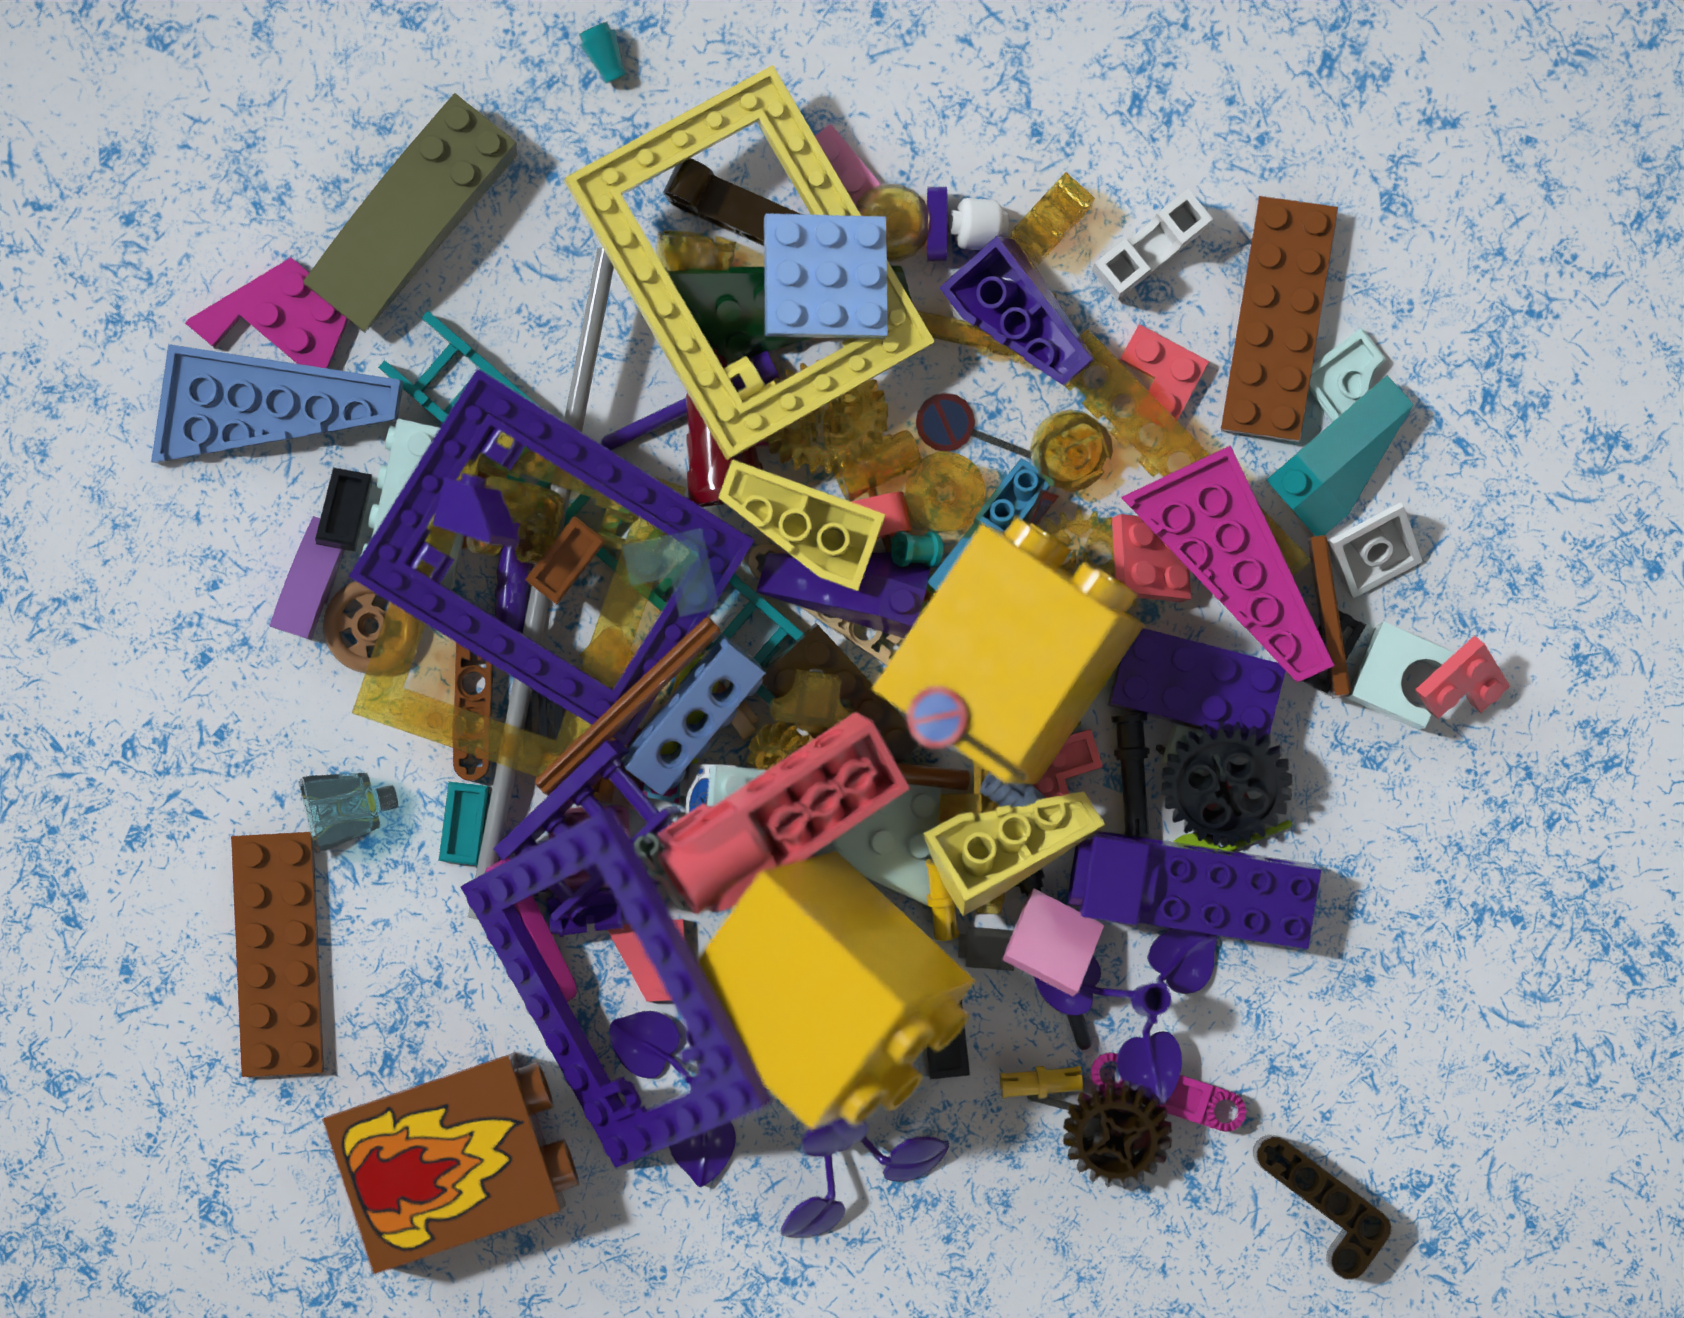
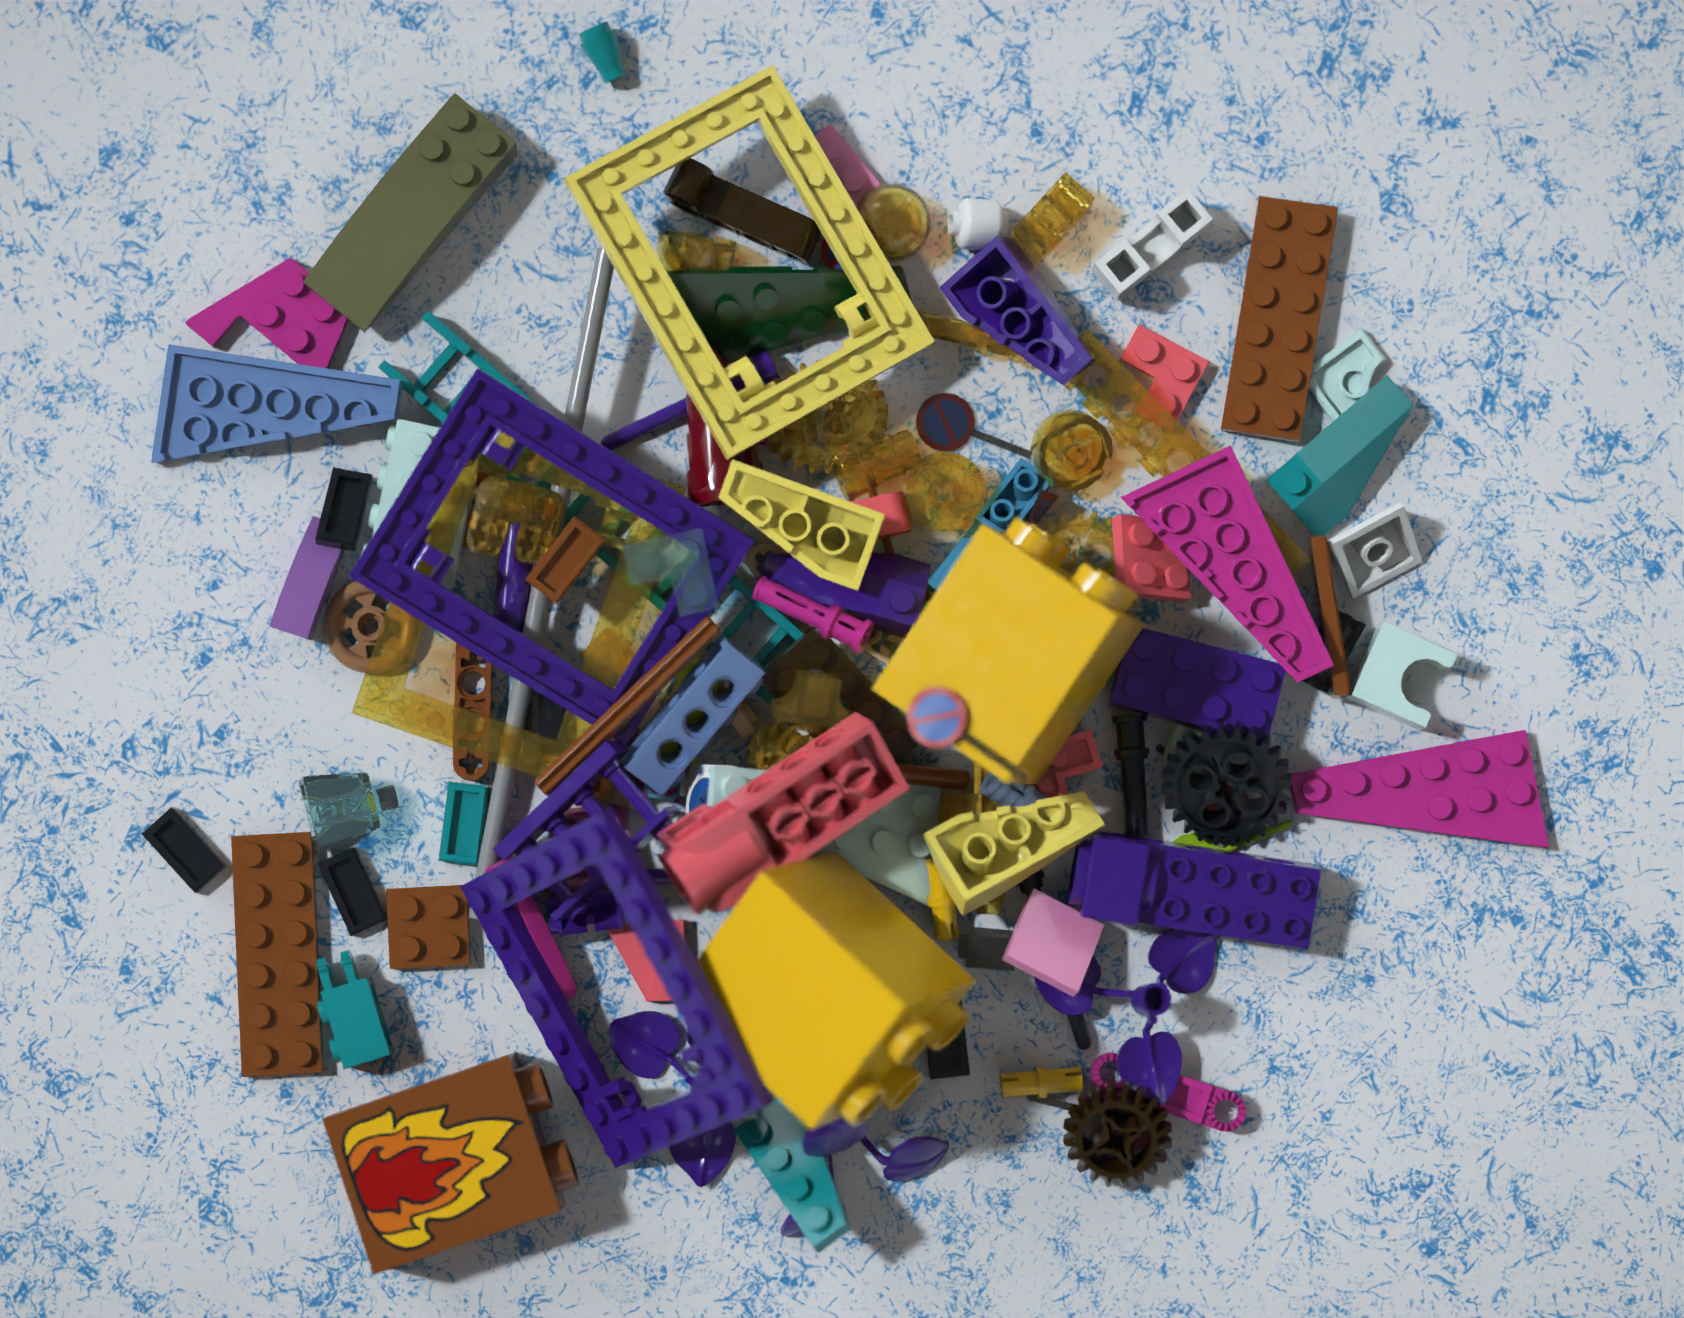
(184, 850): none -> black tile
(352, 891): none -> black tile
(353, 1015): none -> teal hinge
(428, 927): none -> dark orange plate
(475, 511): dark purple slope -> none
(648, 853): sand green pin -> none
(800, 1181): none -> teal wing
(825, 276): light blue plate -> none
(830, 621): none -> dark pink pin
(917, 549): teal bush -> none
(938, 224): dark purple beam -> none
(1318, 1195): dark brown beam -> none
(1452, 789): none -> dark pink wing
(1466, 673): coral plate -> none

